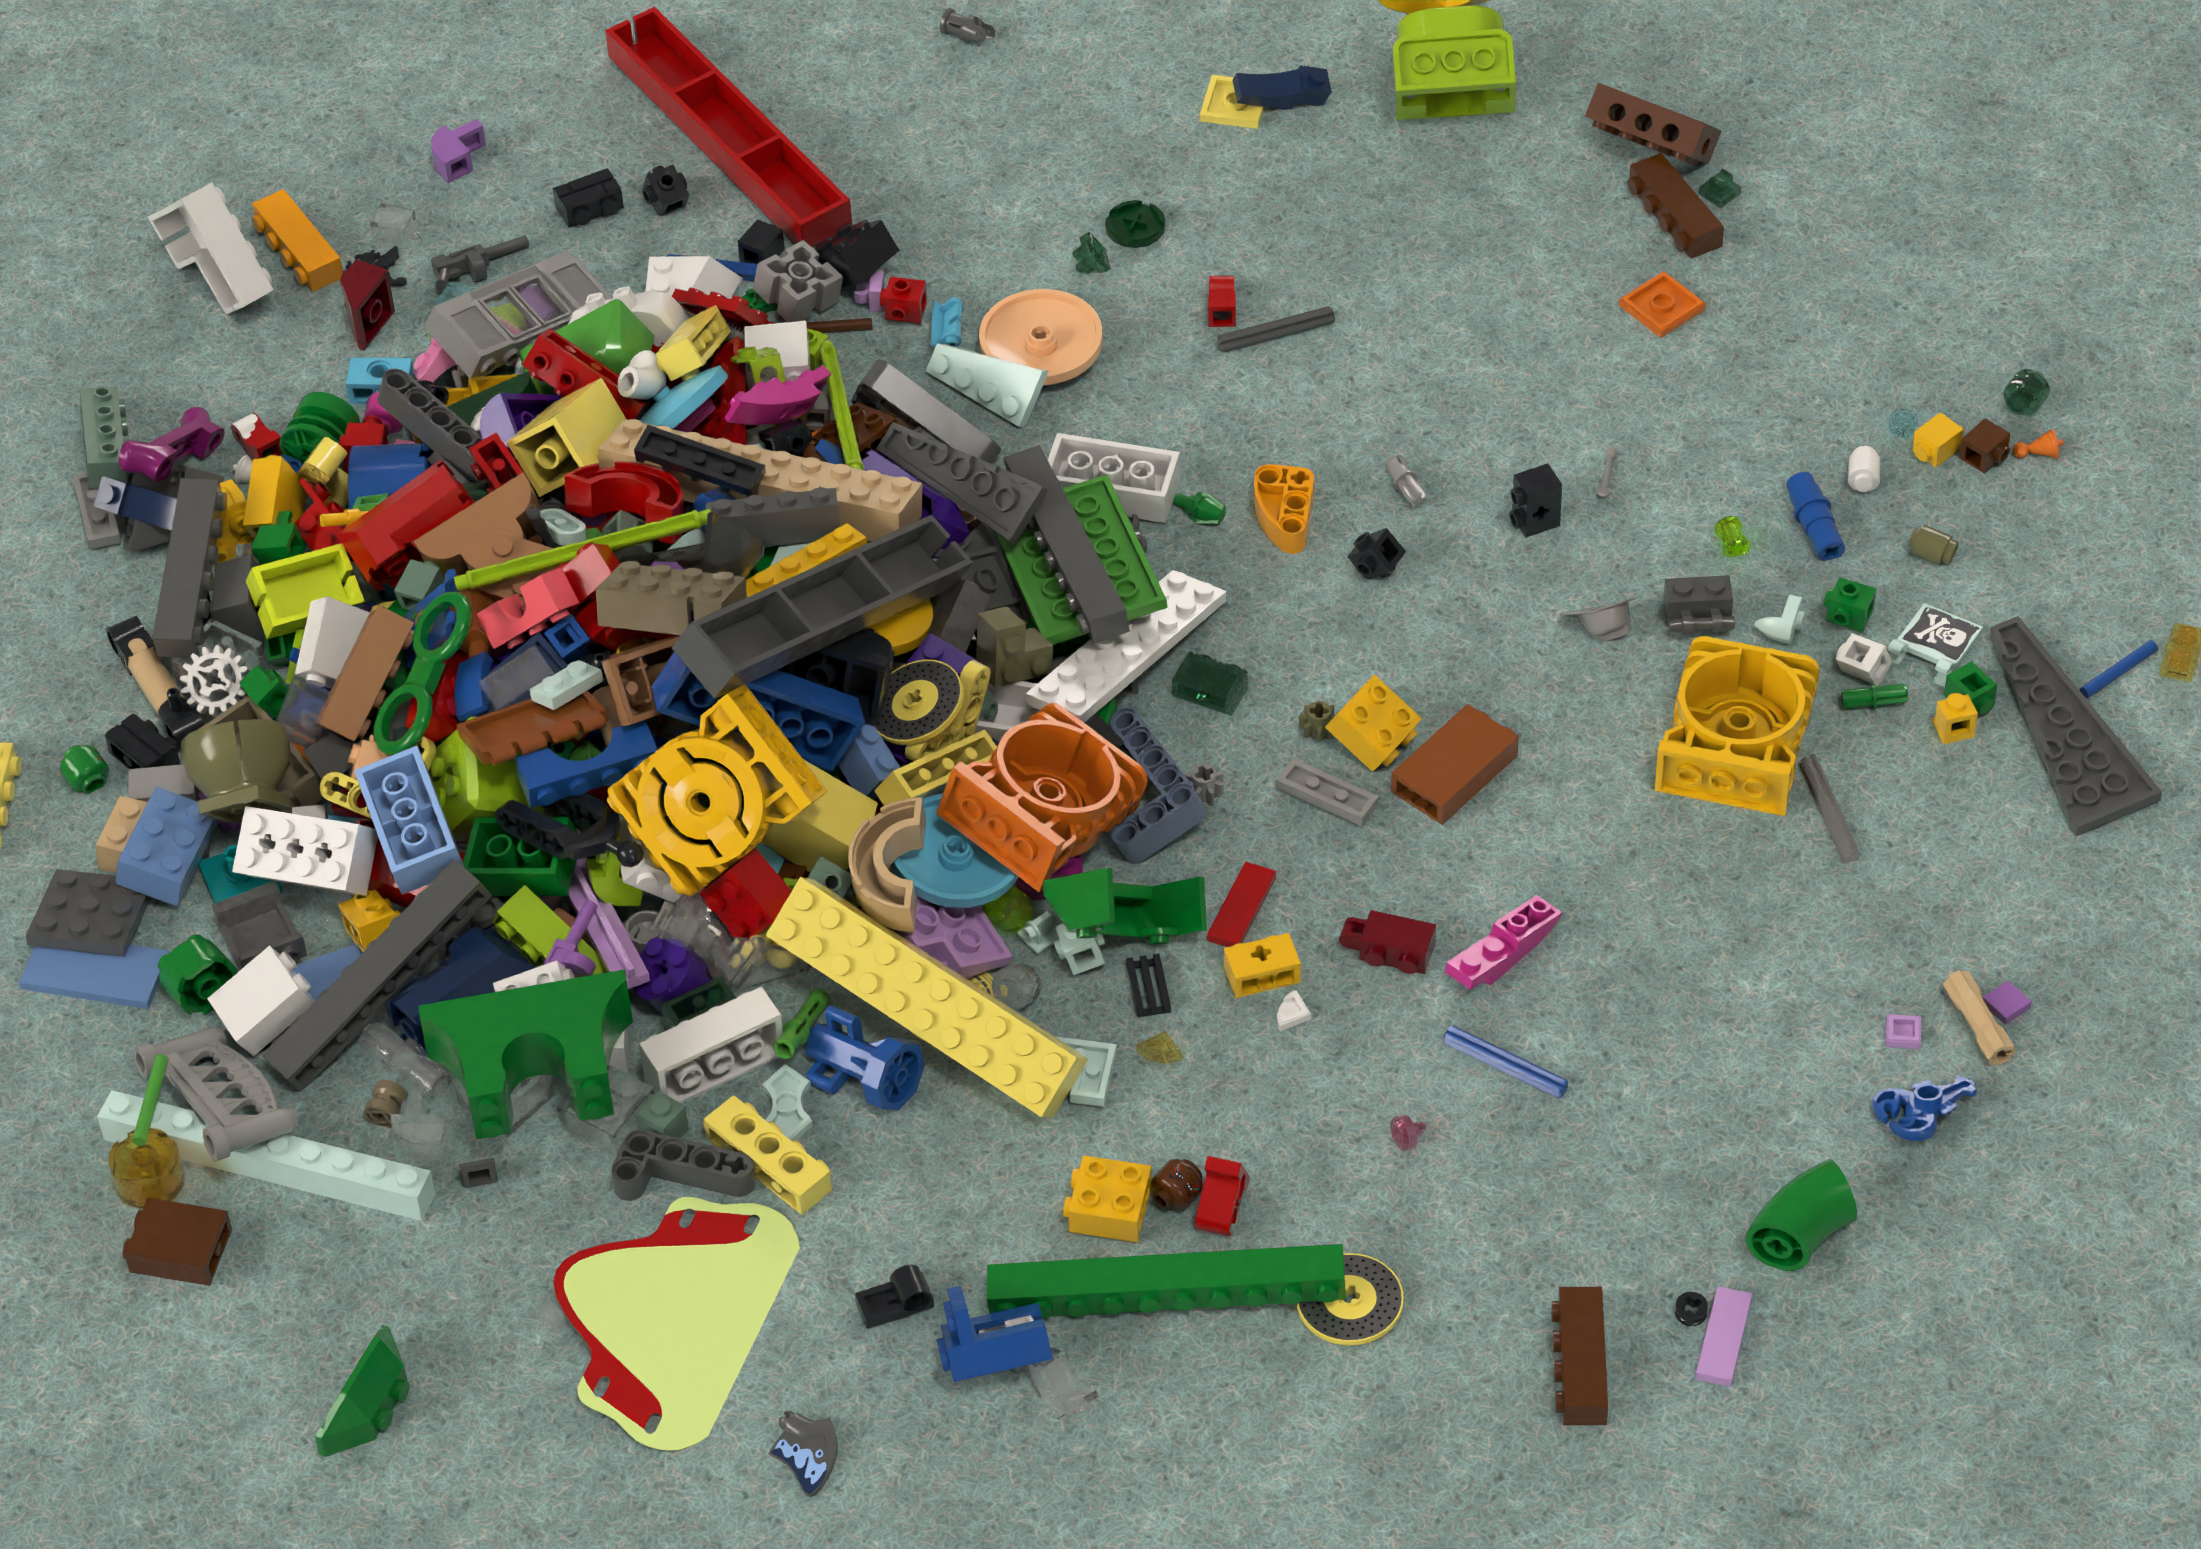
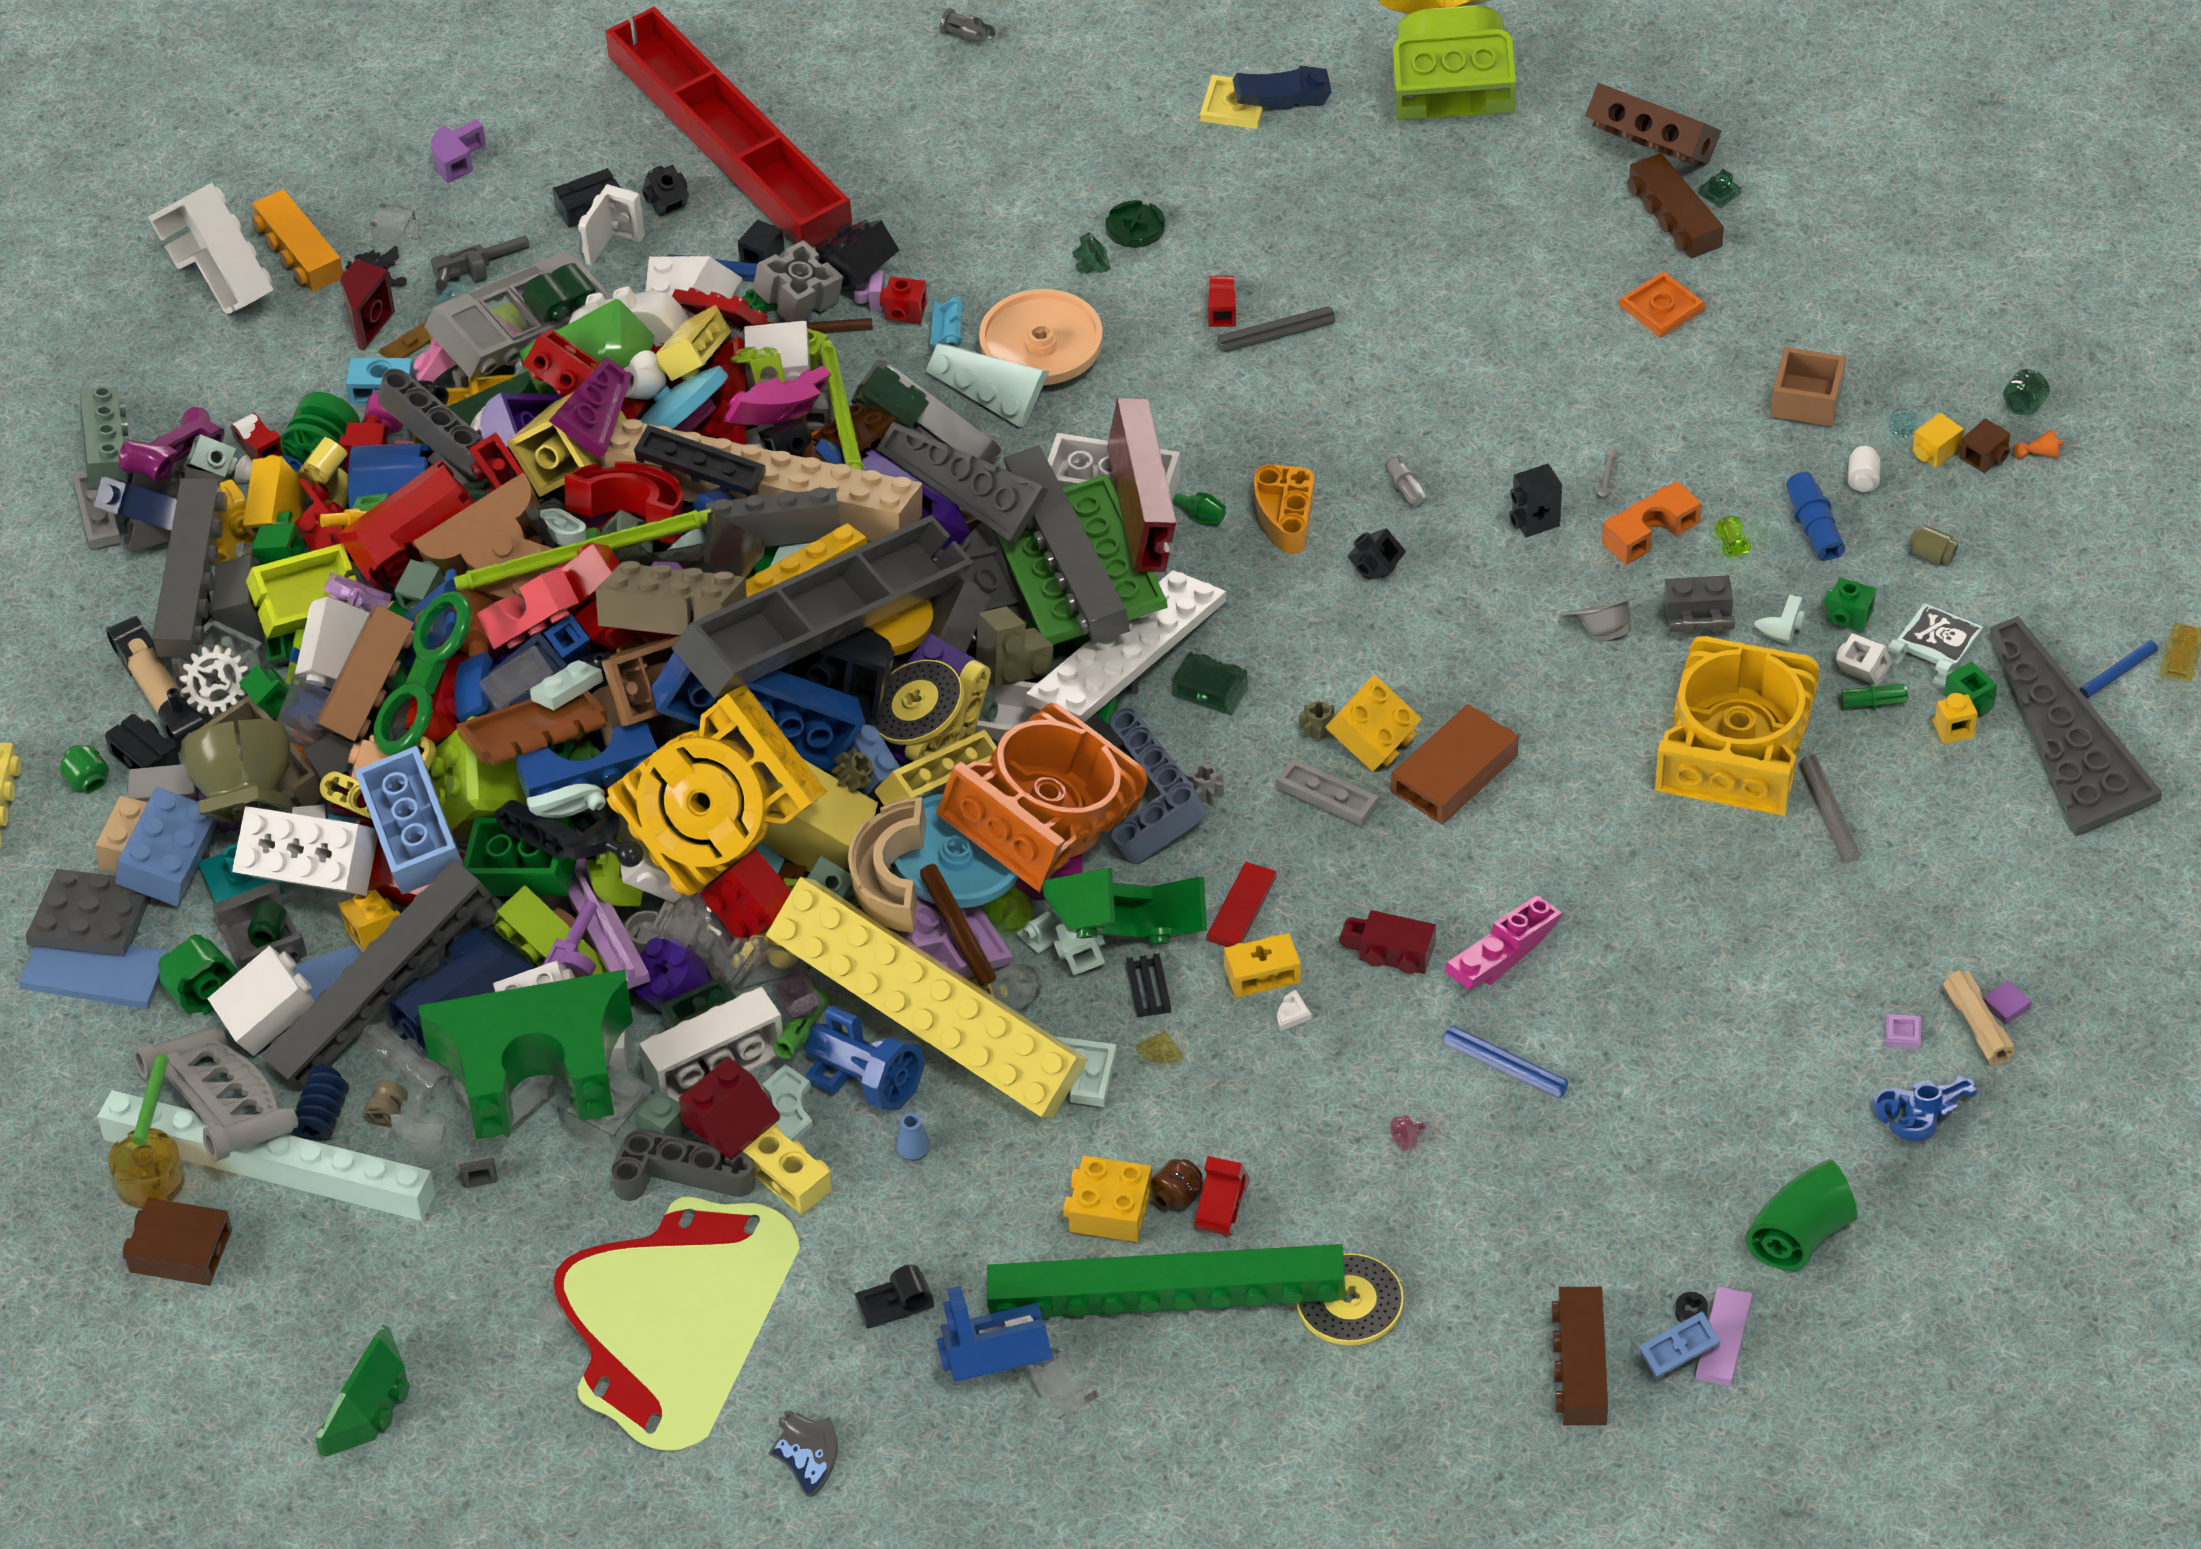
(211, 456): none -> light aqua brick
(266, 923): none -> dark green brick
(320, 1103): none -> dark blue piece
(355, 592): none -> lavender plate
(407, 343): none -> pearl gold piece
(557, 292): none -> dark green brick
(567, 801): none -> light aqua arm
(594, 407): none -> magenta wing
(612, 213): none -> white bracket
(728, 1109): none -> dark red slope
(798, 994): none -> plate
(853, 769): none -> olive gear
(890, 396): none -> clear green brick
(912, 1138): none -> medium blue cone
(957, 925): none -> reddish brown axle
(1141, 485): none -> brick
(1629, 532): none -> orange arch
(1679, 1345): none -> medium blue hinge
(1808, 386): none -> medium nougat piece

